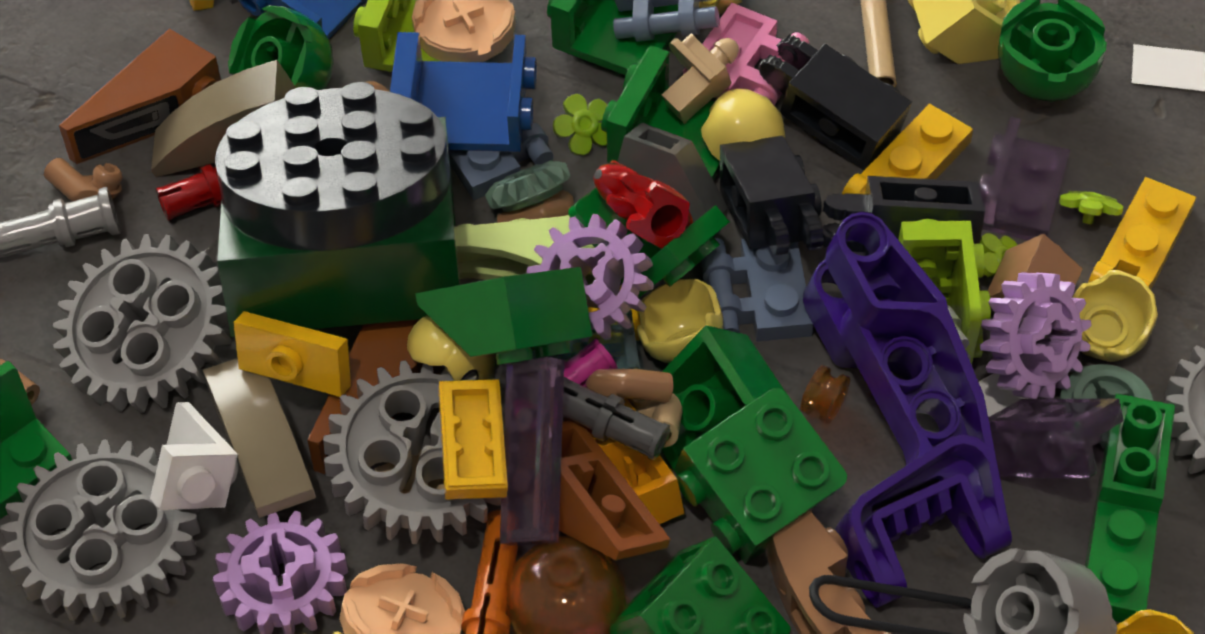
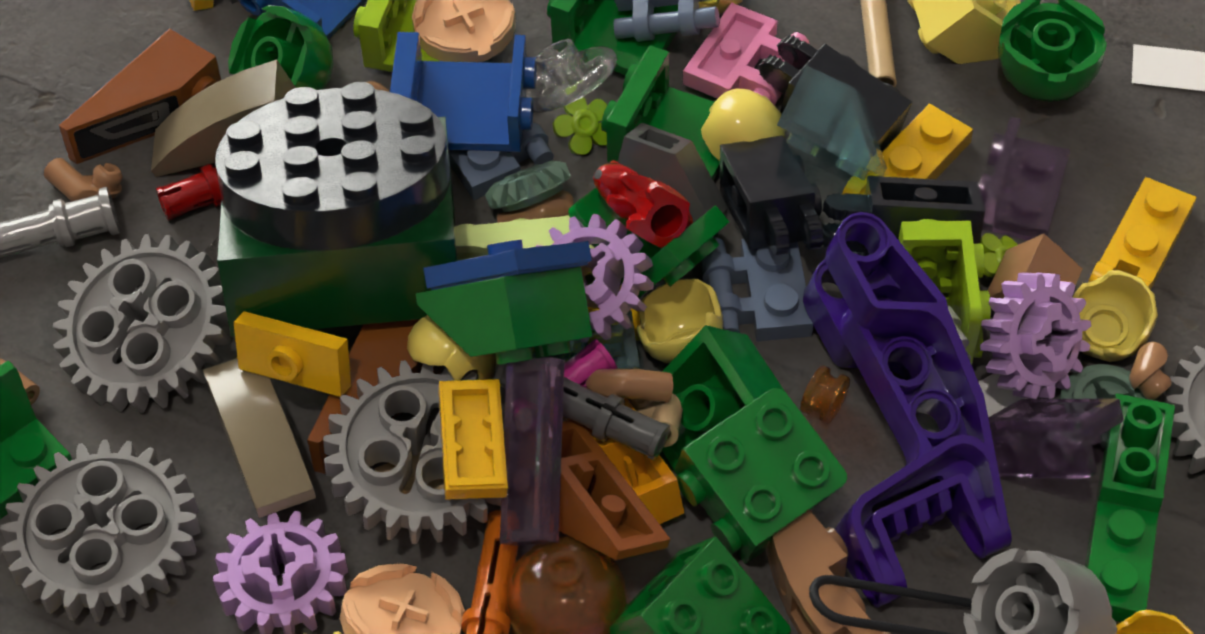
(194, 464): white bracket -> none
(508, 259): none -> blue plate
(570, 72): none -> clear piece
(705, 74): tan piece -> none
(835, 119): none -> clear light blue slope
(1091, 204): lime plant -> none
(1148, 372): none -> medium nougat arm

